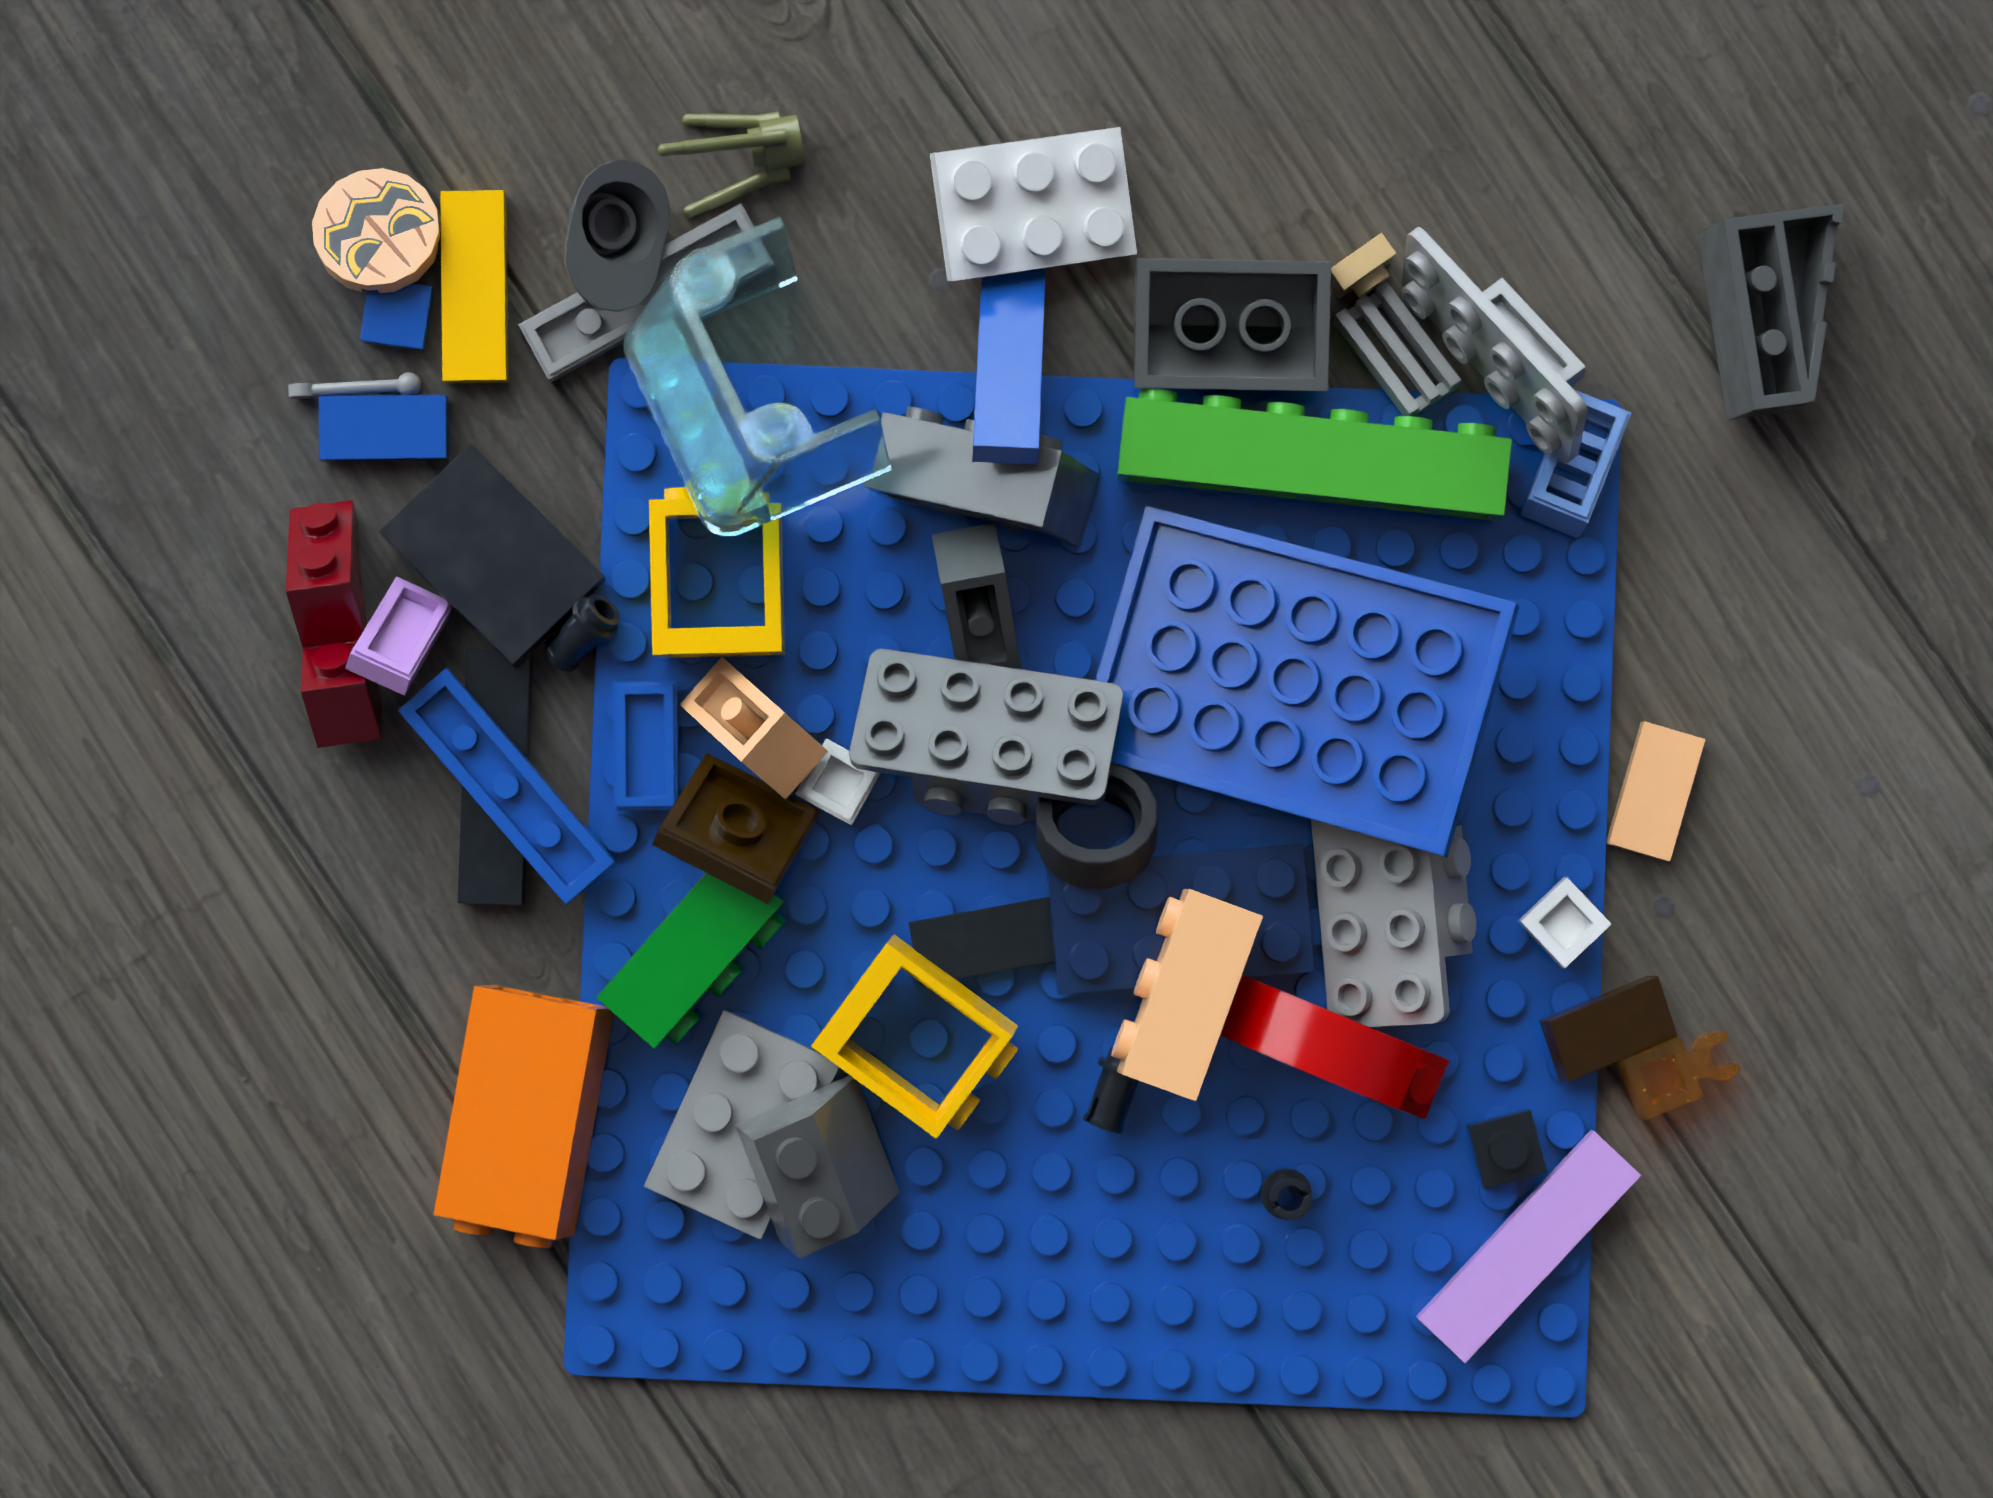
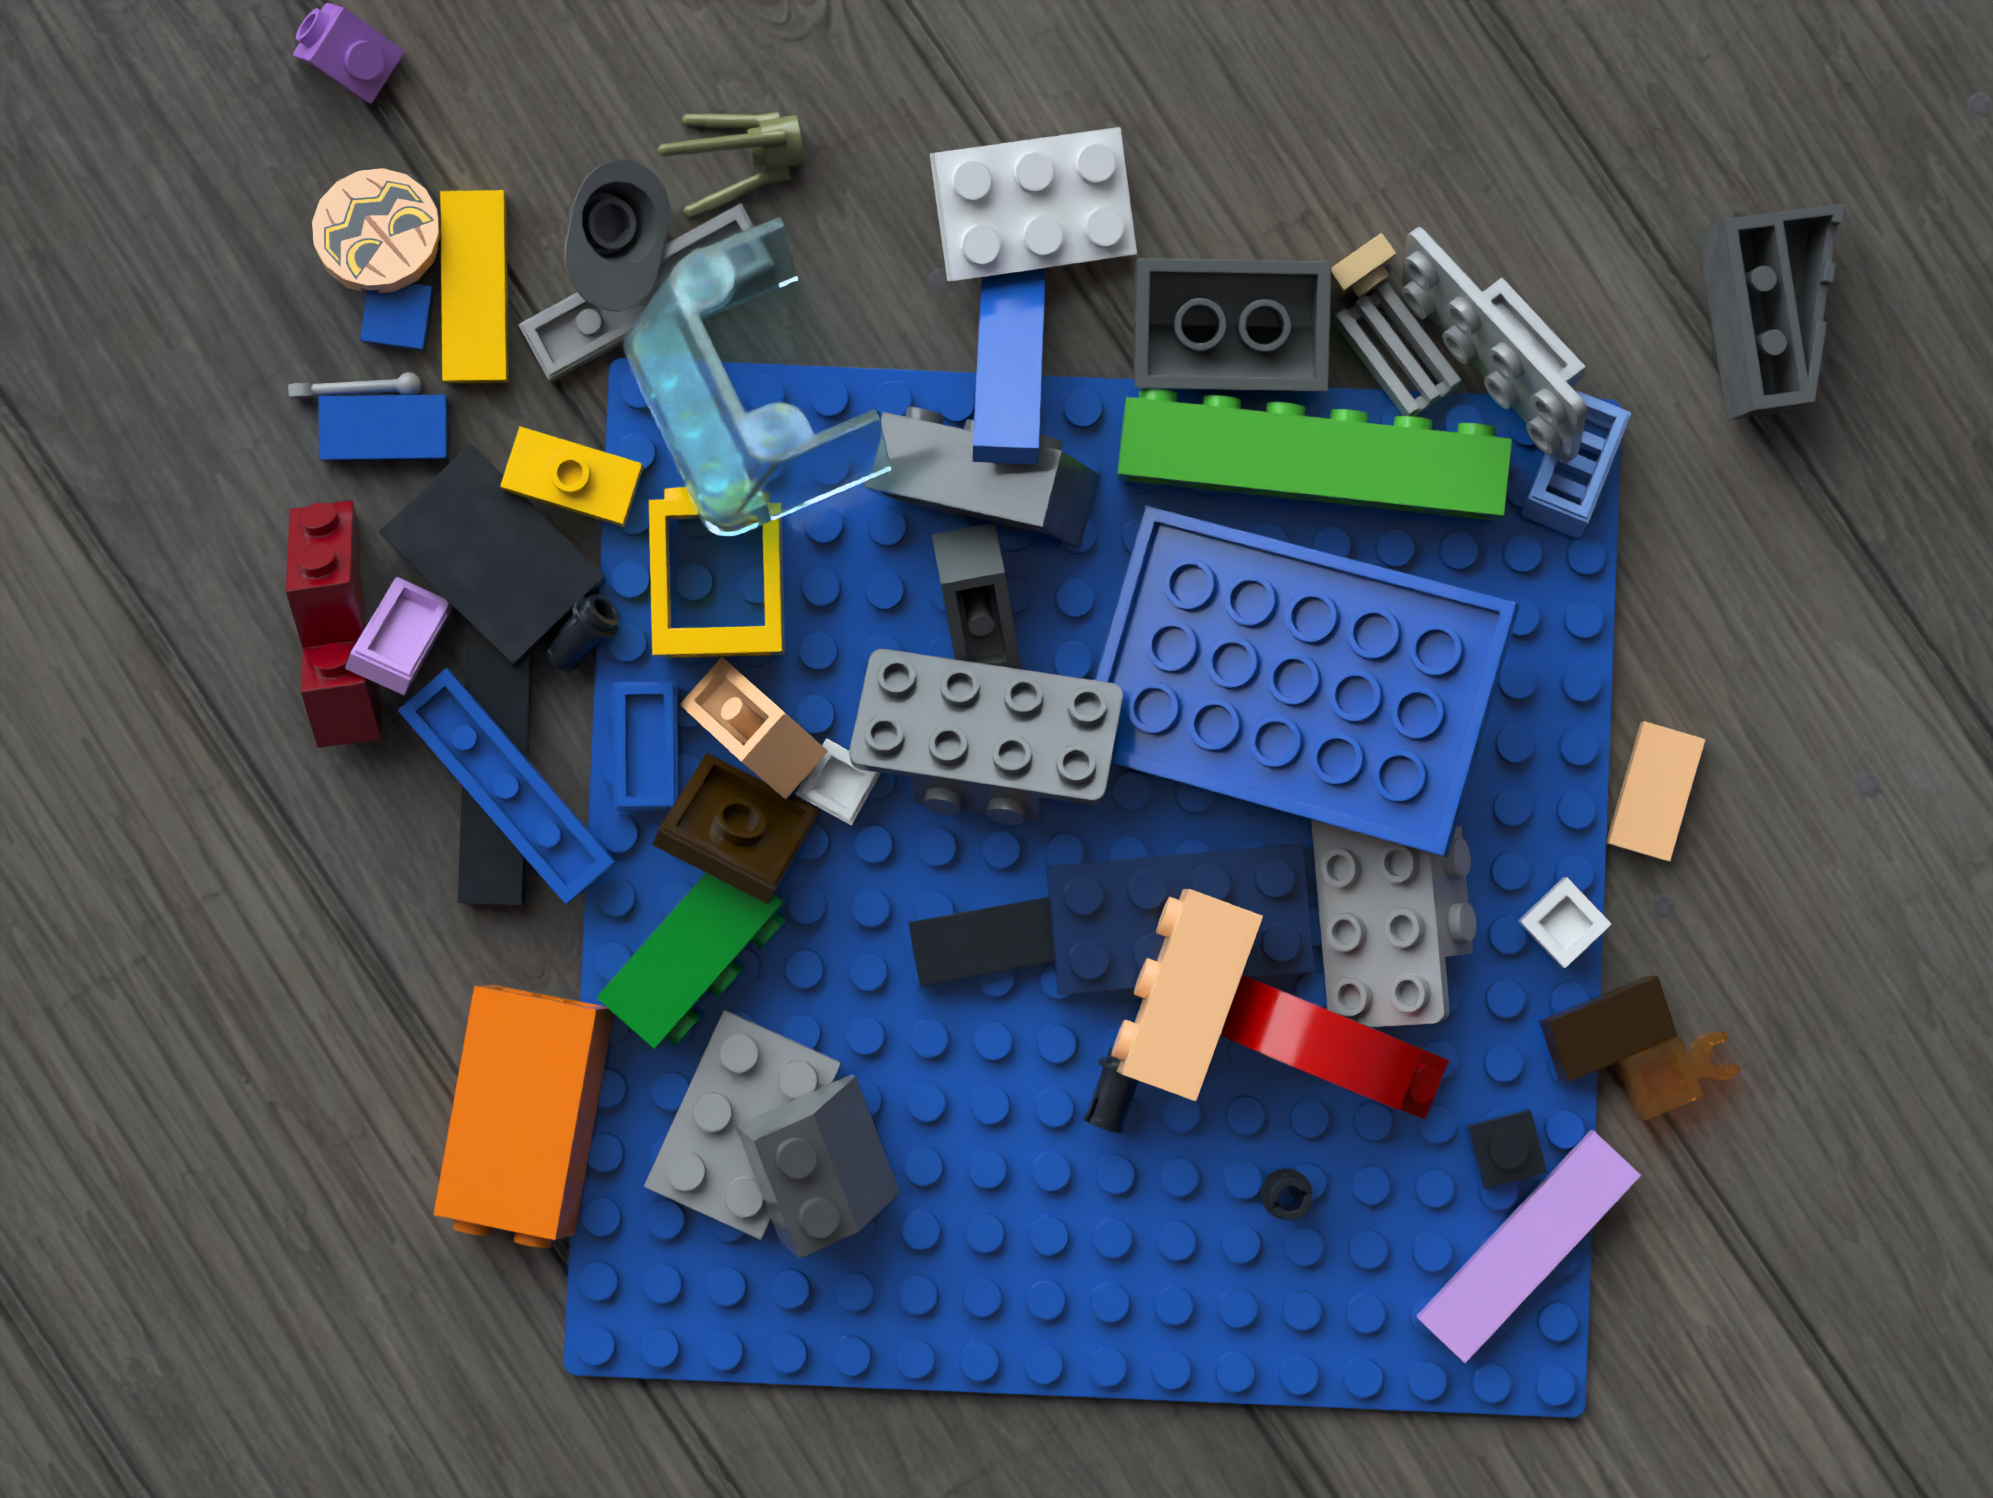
(347, 50): none -> medium lavender bracket
(571, 476): none -> yellow plate
(959, 1103): yellow window -> none
(1101, 866): black tyre -> none

